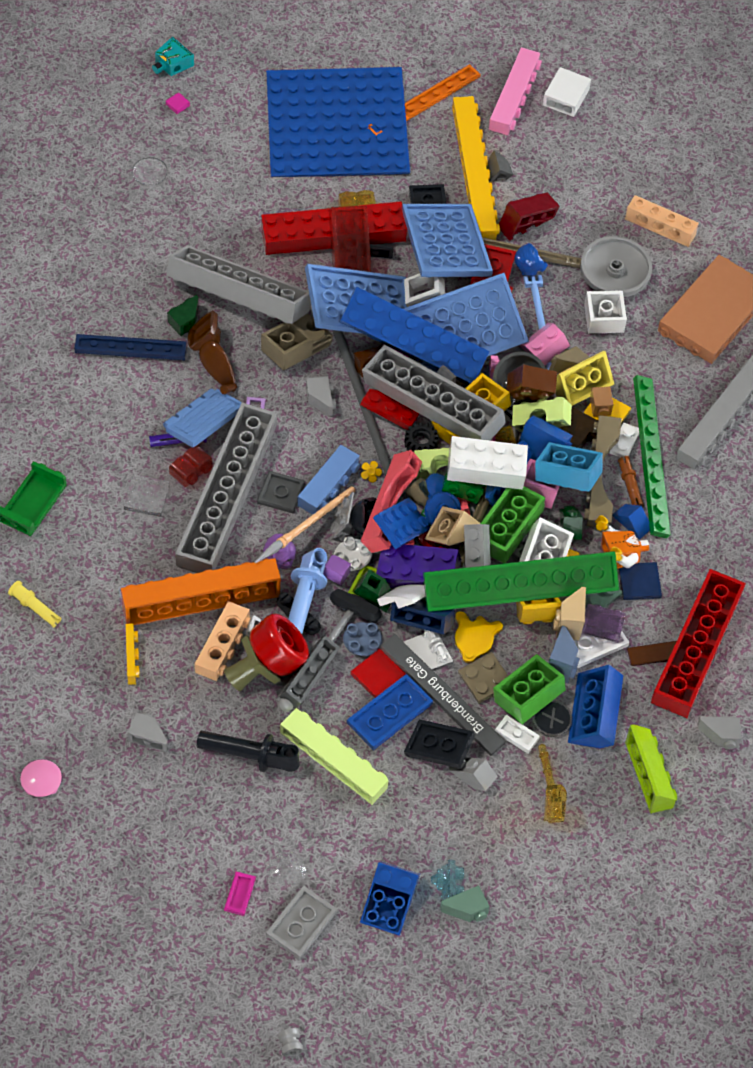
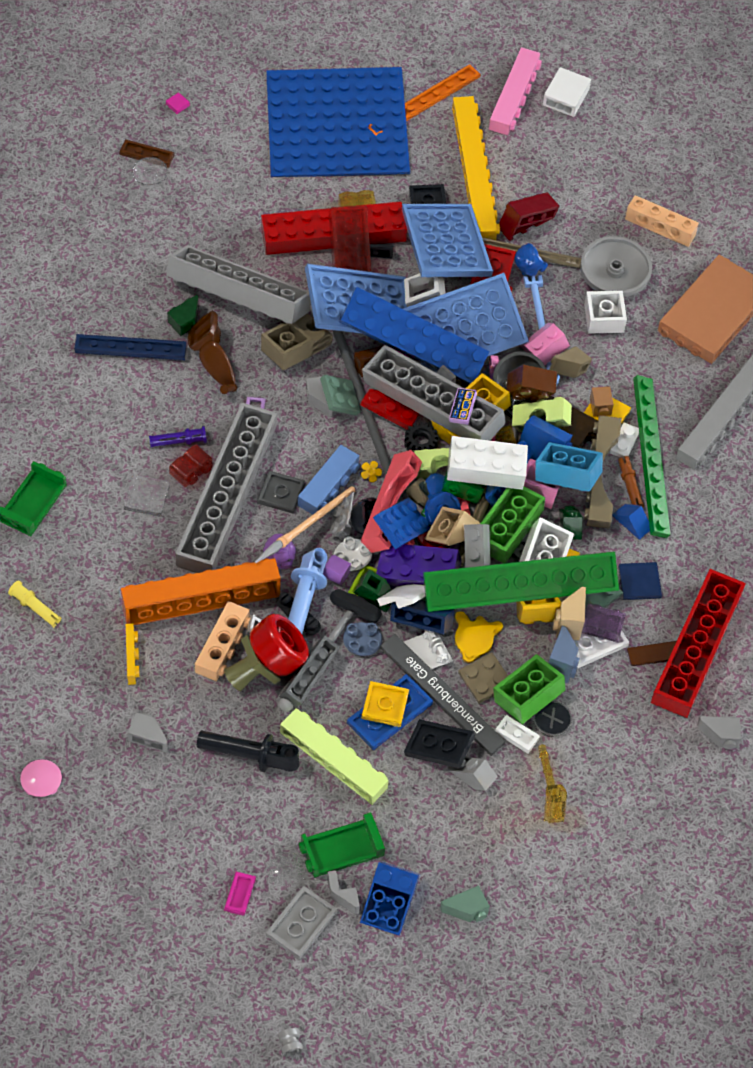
(139, 151): none -> reddish brown tile
(172, 58): teal torso -> none
(202, 417): medium blue hinge -> none
(340, 395): none -> sand green plate
(342, 846): none -> green panel
(345, 897): none -> light grey slope
(377, 673): red tile -> none
(385, 704): none -> yellow tile
(446, 879): clear light blue hips -> none
(462, 406): none -> tile
(498, 167): dark grey brick -> none
(577, 381): light yellow slope -> none
(596, 707): blue slope -> none
(622, 542): torso -> none
(650, 769): lime slope -> none

